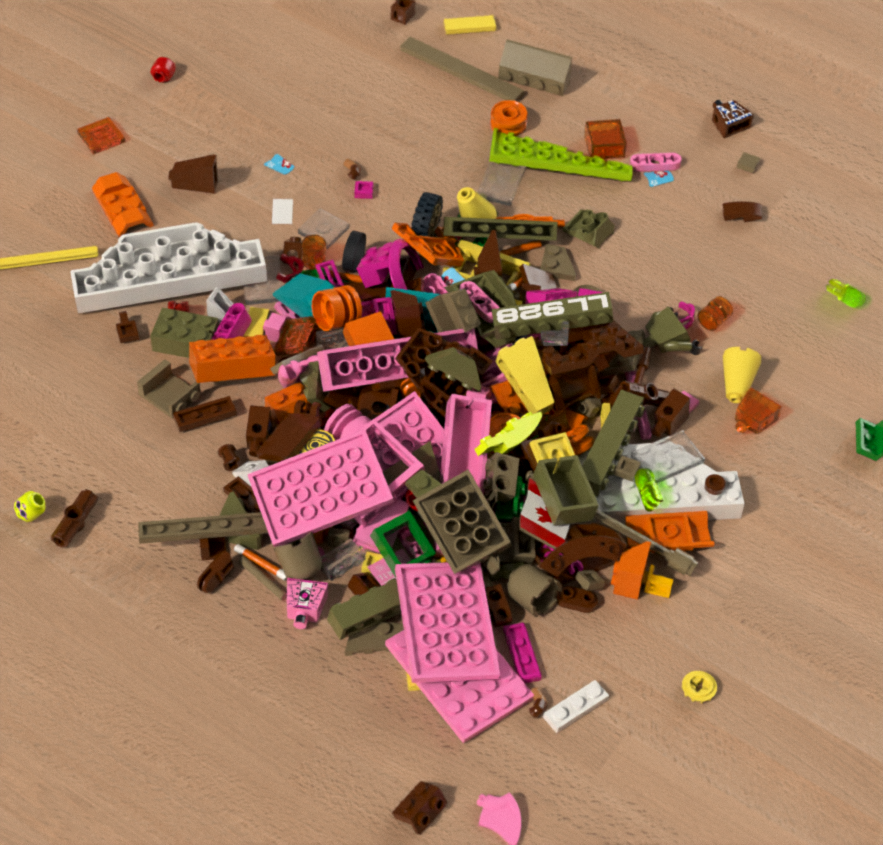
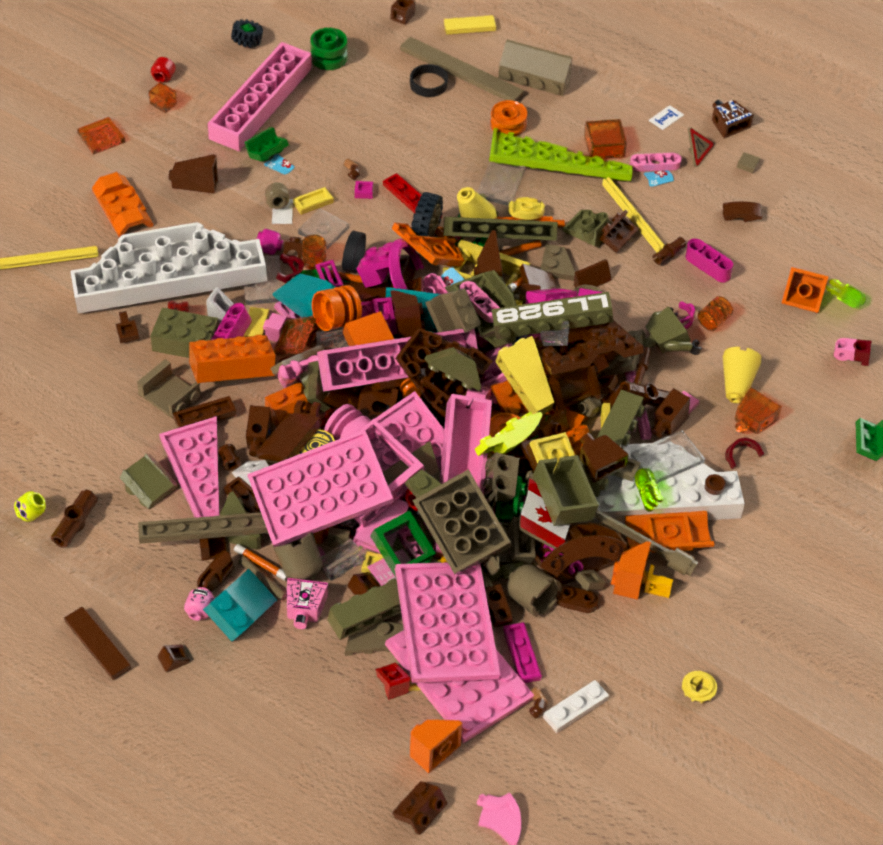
(97, 643): none -> reddish brown tile
(148, 481): none -> olive slope
(162, 97): none -> clear orange brick
(173, 657): none -> reddish brown slope
(195, 463): none -> bright pink wing
(196, 602): none -> bright pink head
(240, 605): none -> teal slope
(247, 33): none -> black wheel
(259, 96): none -> bright pink brick
(265, 145): none -> green bracket
(270, 241): none -> dark pink head
(277, 195): none -> dark tan head
(313, 200): none -> light yellow tile
(328, 48): none -> green wheel
(394, 679): none -> red slope
(403, 191): none -> red tile
(428, 92): none -> black tyre
(434, 742): none -> orange slope
(526, 208): none -> light yellow tile
(593, 275): none -> reddish brown slope
(601, 456): none -> reddish brown torso
(618, 232): none -> reddish brown bracket
(633, 214): none -> light yellow axle
(666, 117): none -> white sticker
(669, 250): none -> reddish brown pin
(699, 146): none -> piece
(709, 260): none -> dark pink beam
(742, 442): none -> dark red helmet
(805, 289): none -> orange slope
(853, 350): none -> leg

